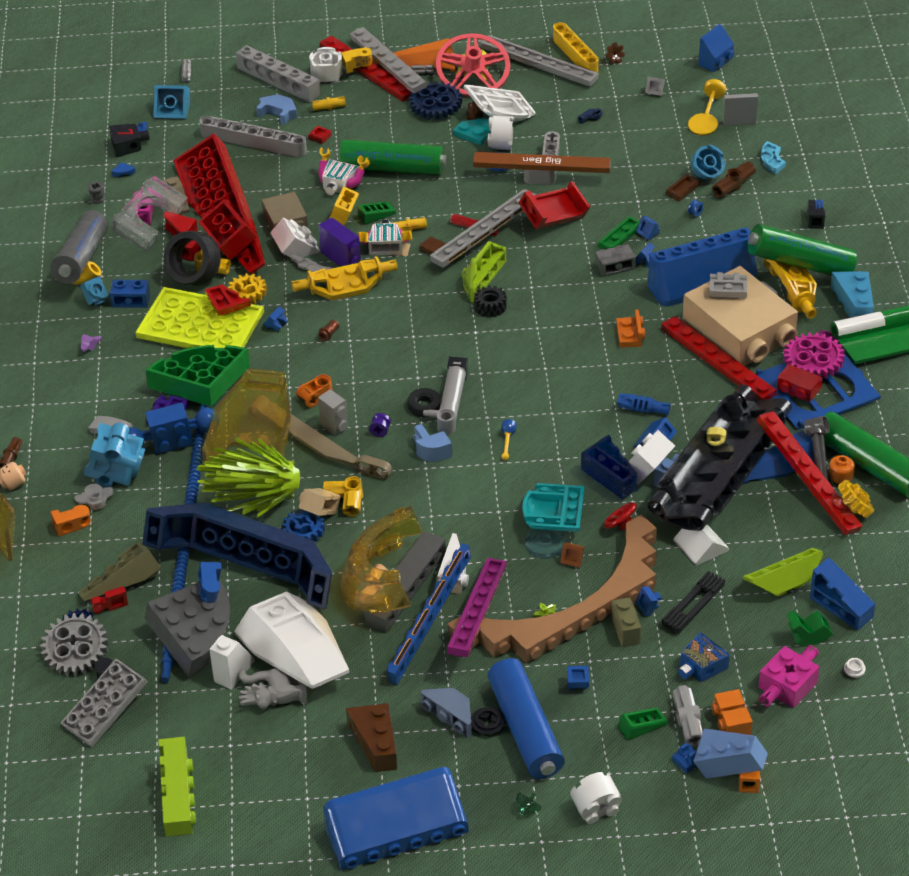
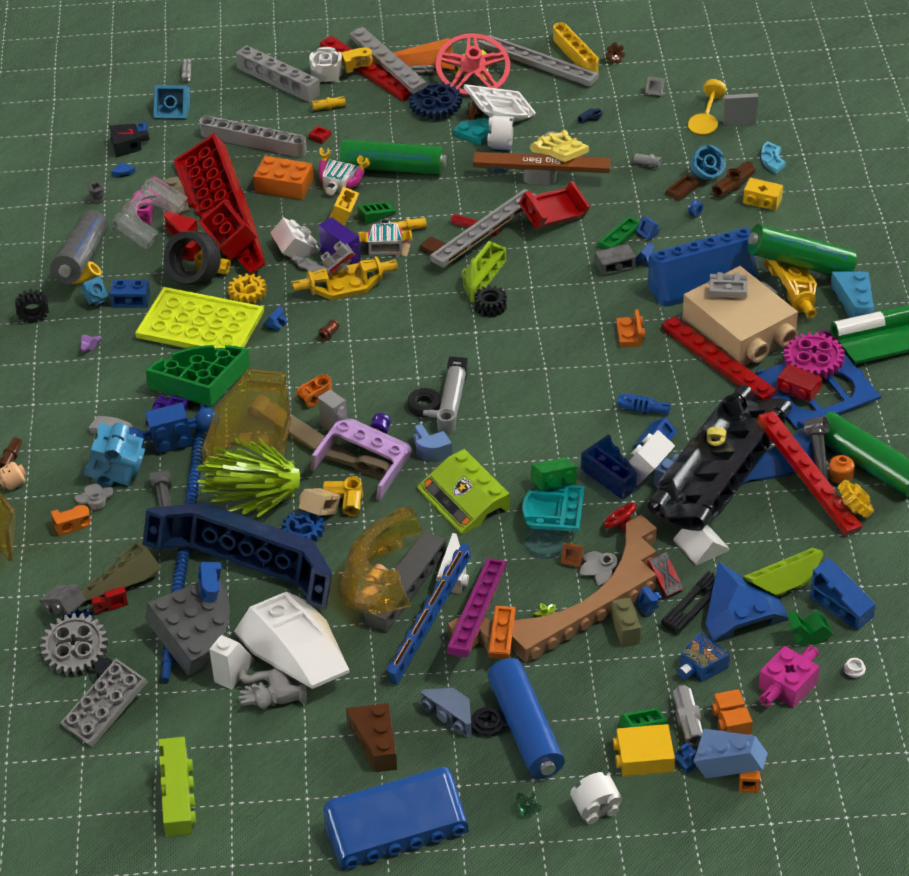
(31, 298): none -> black tyre
(62, 600): none -> flat silver brick
(161, 484): none -> dark grey axle
(225, 300): red wing -> none
(279, 106): medium blue piece -> none
(283, 177): none -> orange brick
(286, 207): dark tan brick -> none
(339, 259): none -> light grey hips
(370, 439): none -> lavender windscreen
(464, 492): none -> lime piece
(502, 632): none -> orange tile
(508, 428): hinge -> none
(553, 473): none -> green brick
(560, 149): none -> light yellow plate
(578, 677): blue tile -> none
(596, 566): none -> light grey plate
(644, 750): none -> yellow brick
(650, 160): none -> light grey pin
(665, 574): none -> tile
(715, 49): blue slope -> none
(739, 604): none -> blue wedge
(763, 194): none -> yellow brick
(815, 212): black leg -> none

